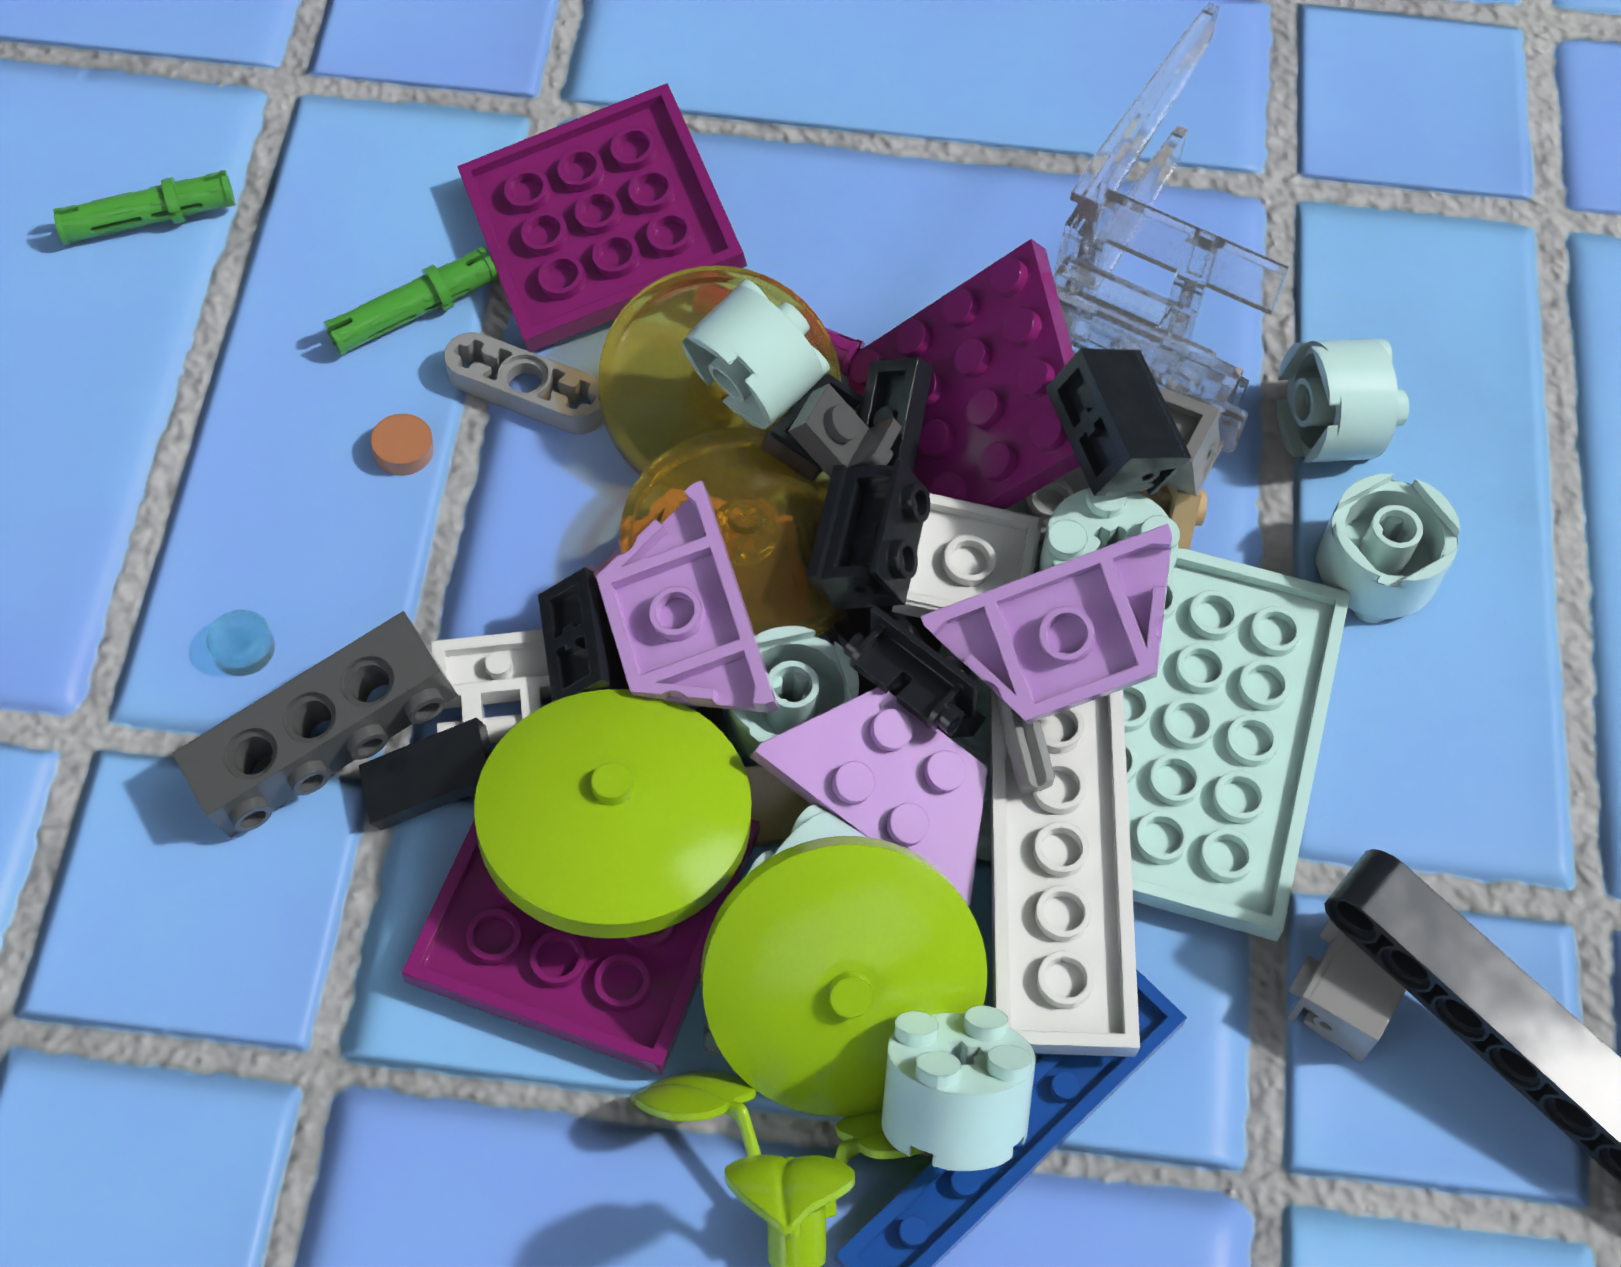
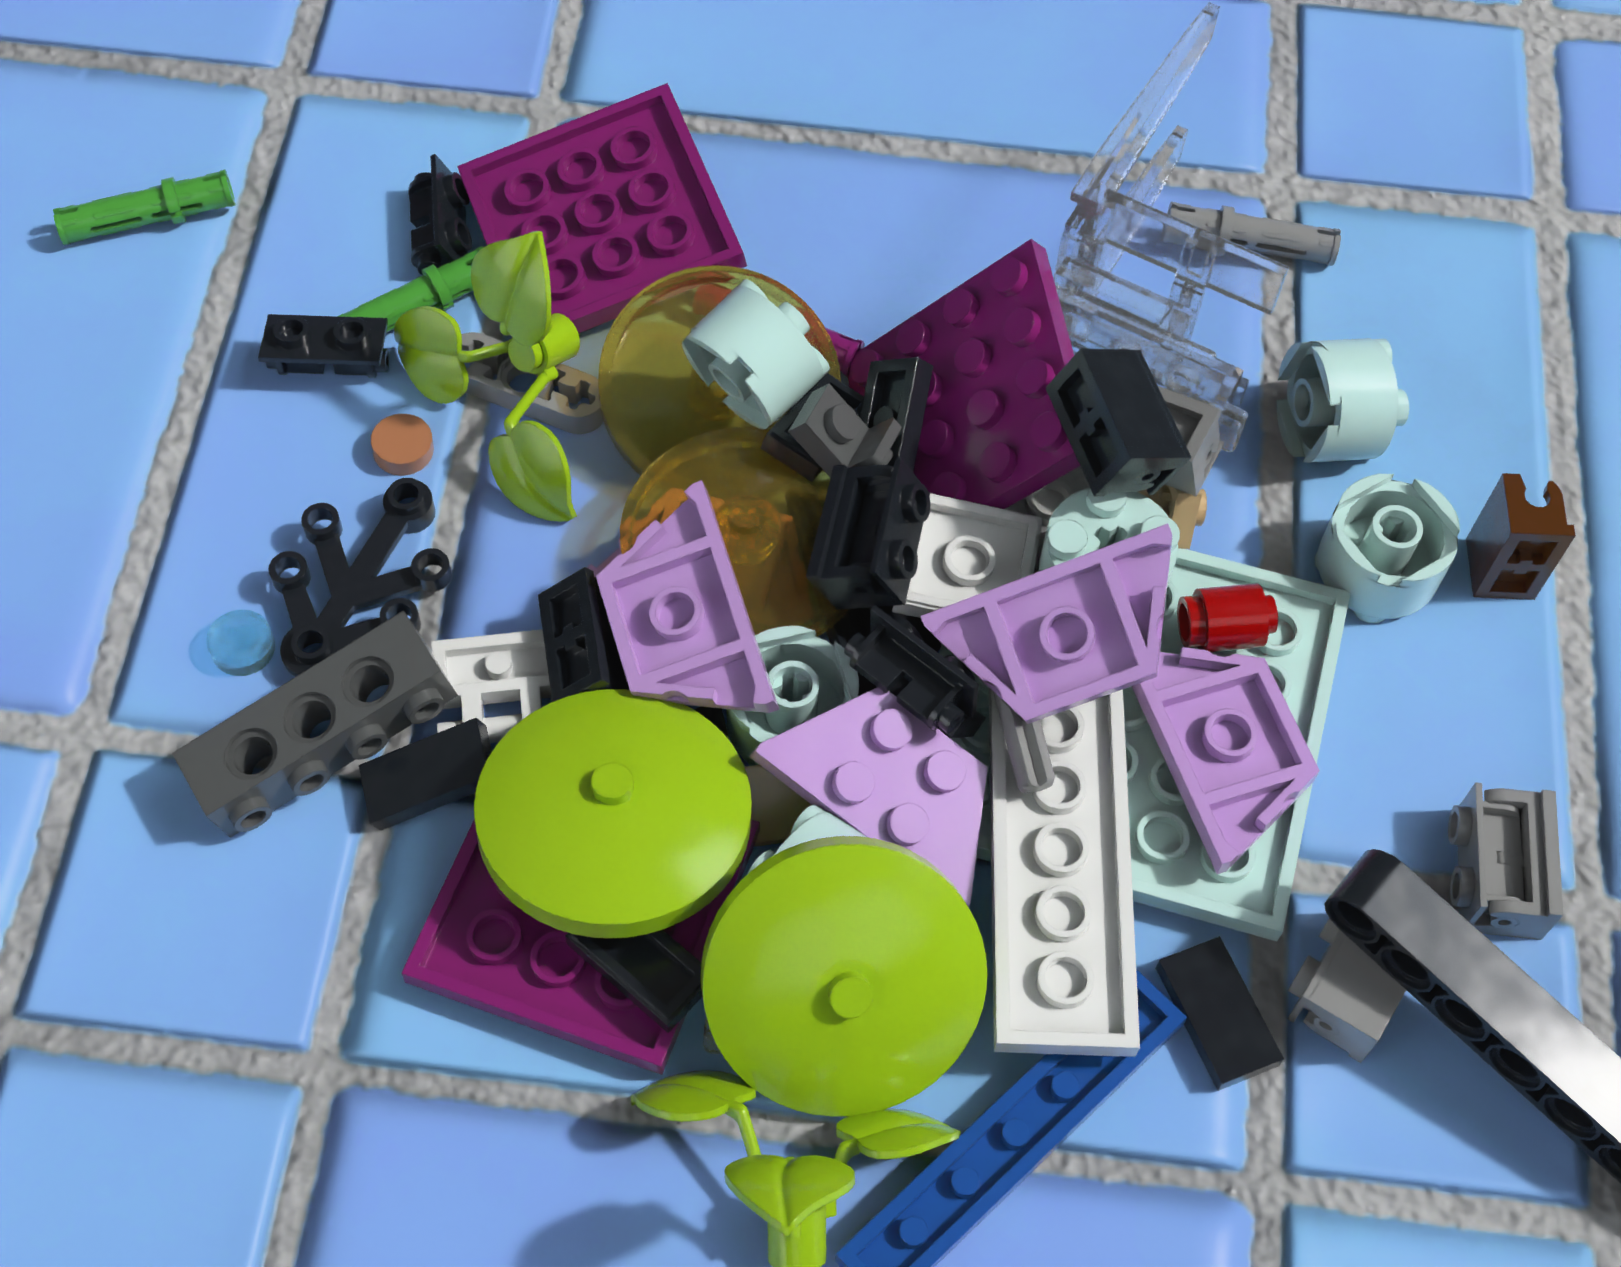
(310, 342): none -> black hinge
(358, 585): none -> black plant
(441, 202): none -> black hinge
(513, 289): none -> lime plant
(648, 971): none -> black tile
(958, 1087): light aqua brick -> none
(1219, 1013): none -> black tile
(1226, 745): none -> lavender wing
(1227, 618): none -> red brick
(1264, 234): none -> light grey pin
(1507, 861): none -> light grey hinge
(1517, 543): none -> reddish brown hinge

